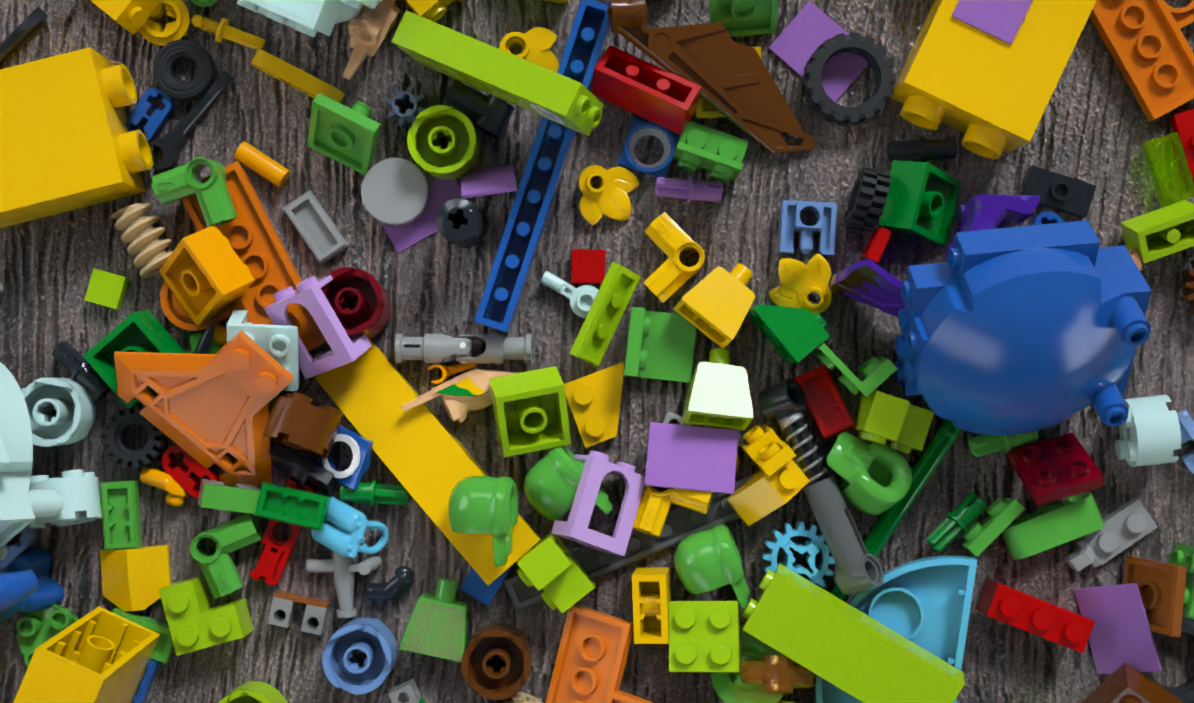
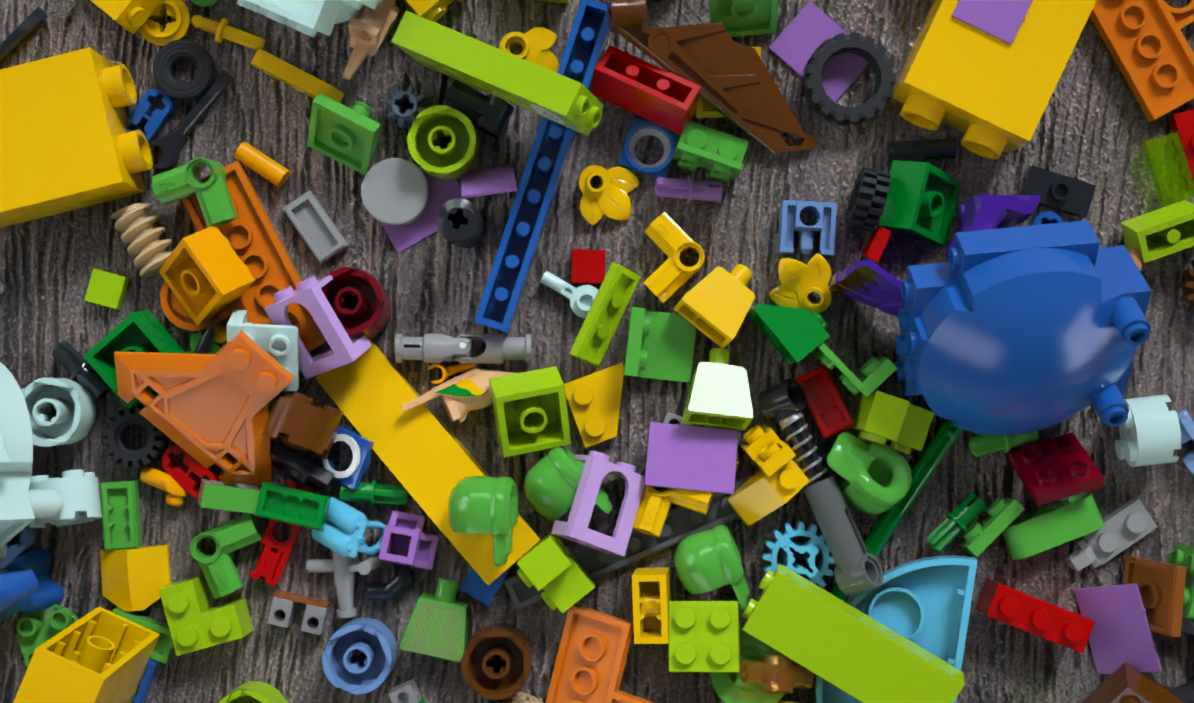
(407, 543): none -> medium lavender brick

